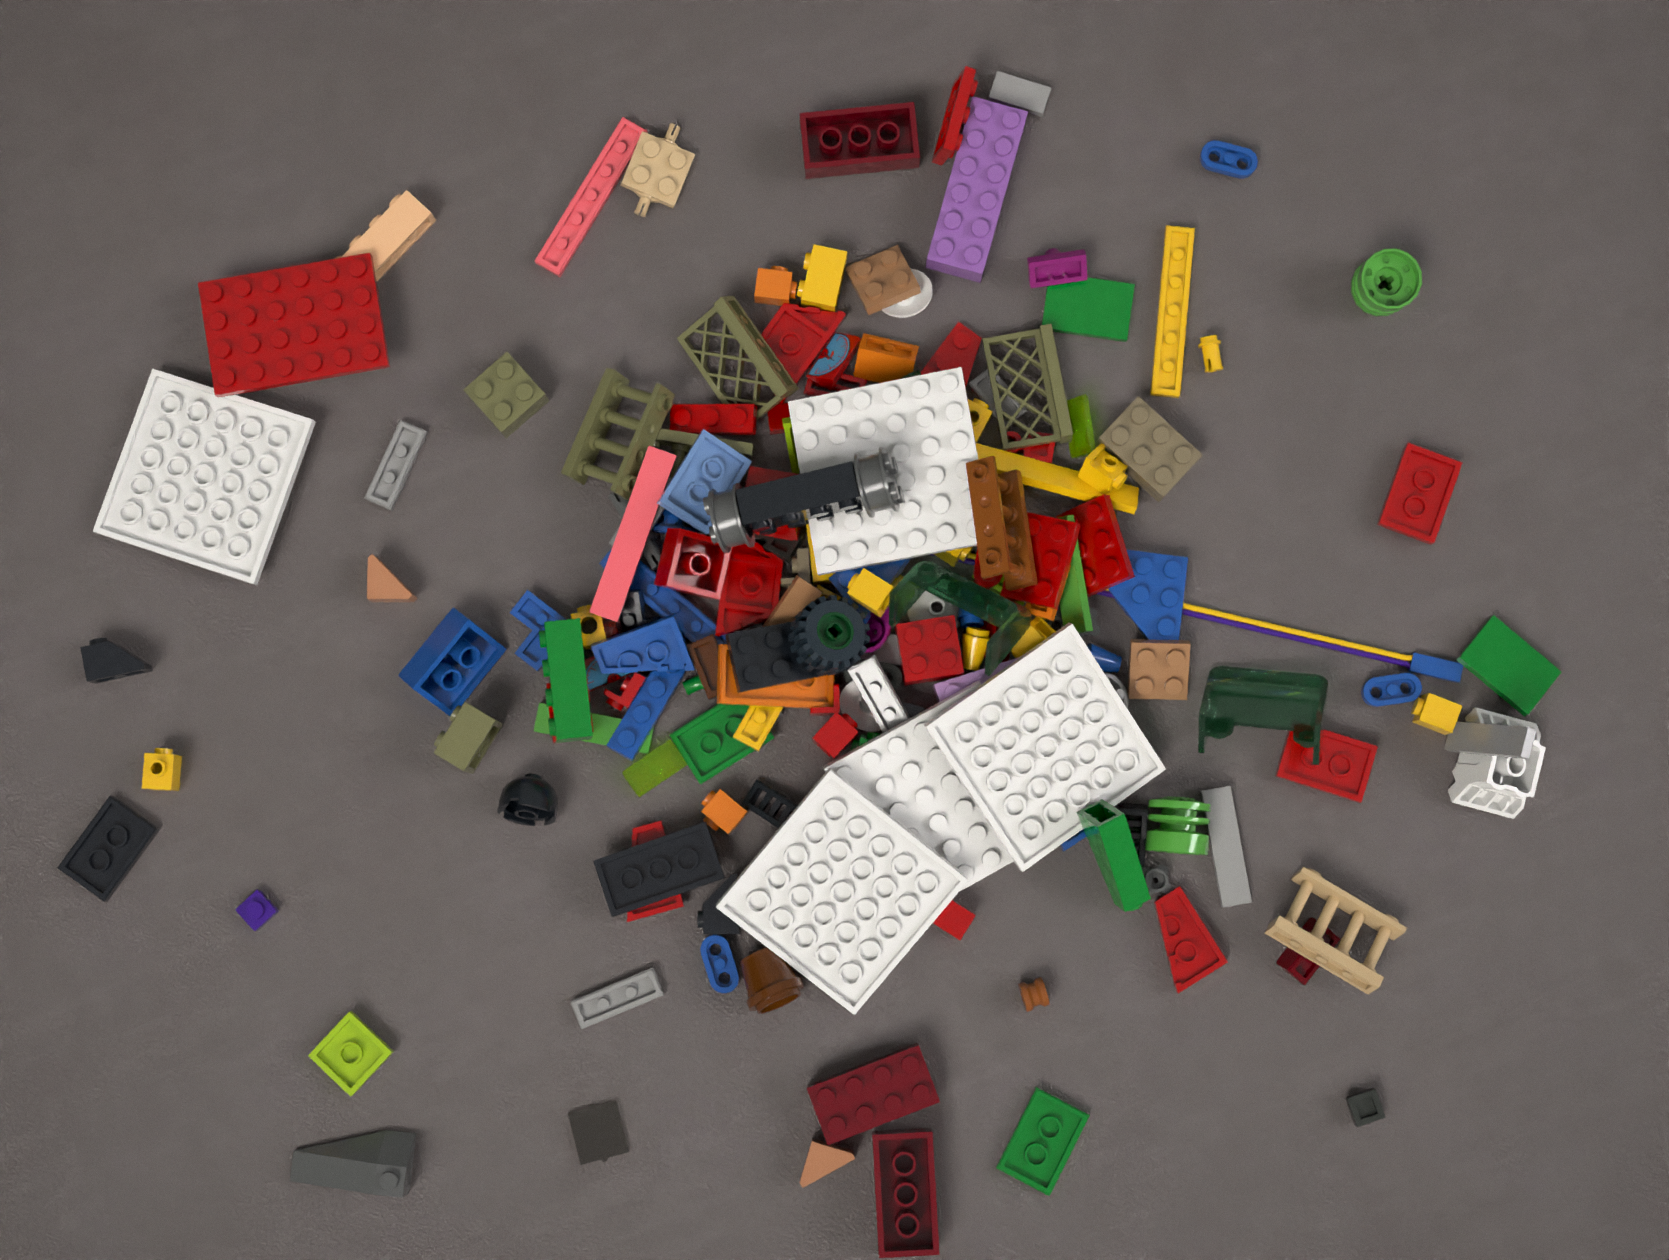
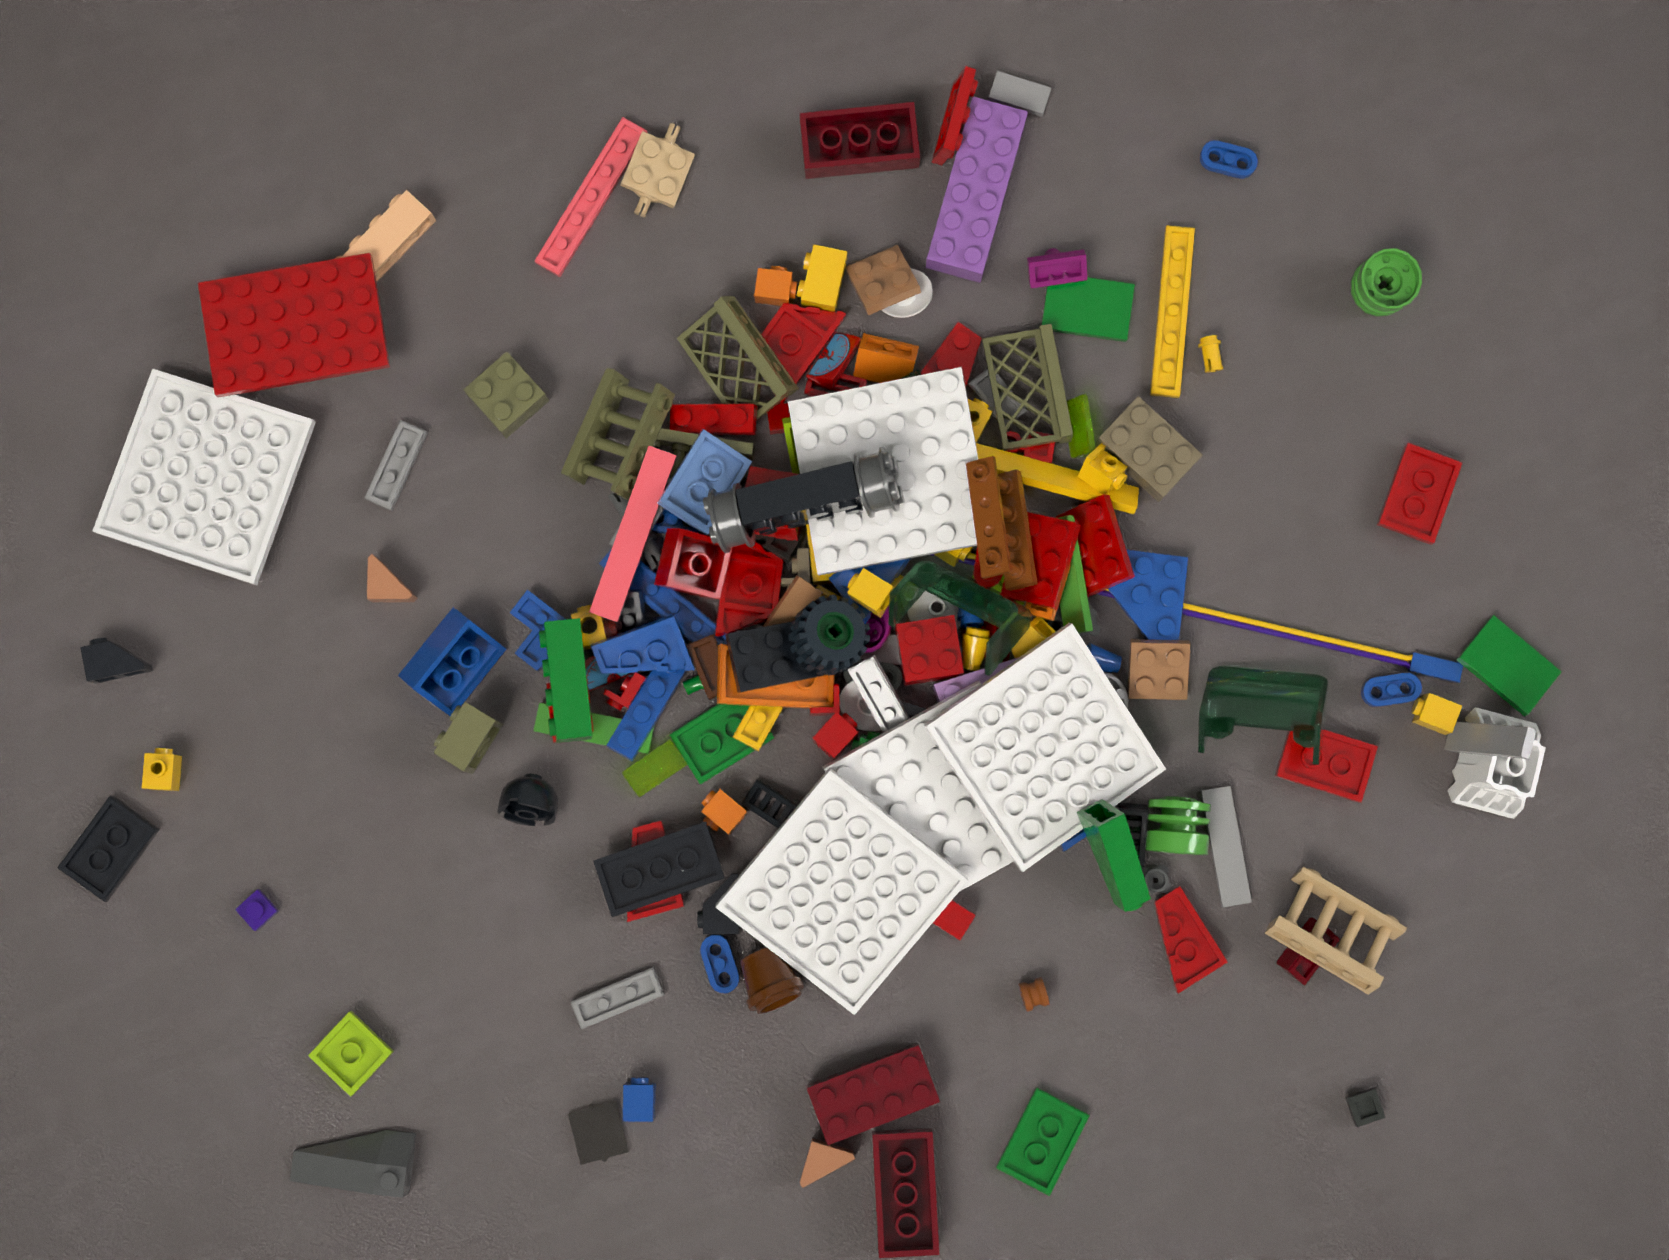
(639, 1100): none -> blue brick

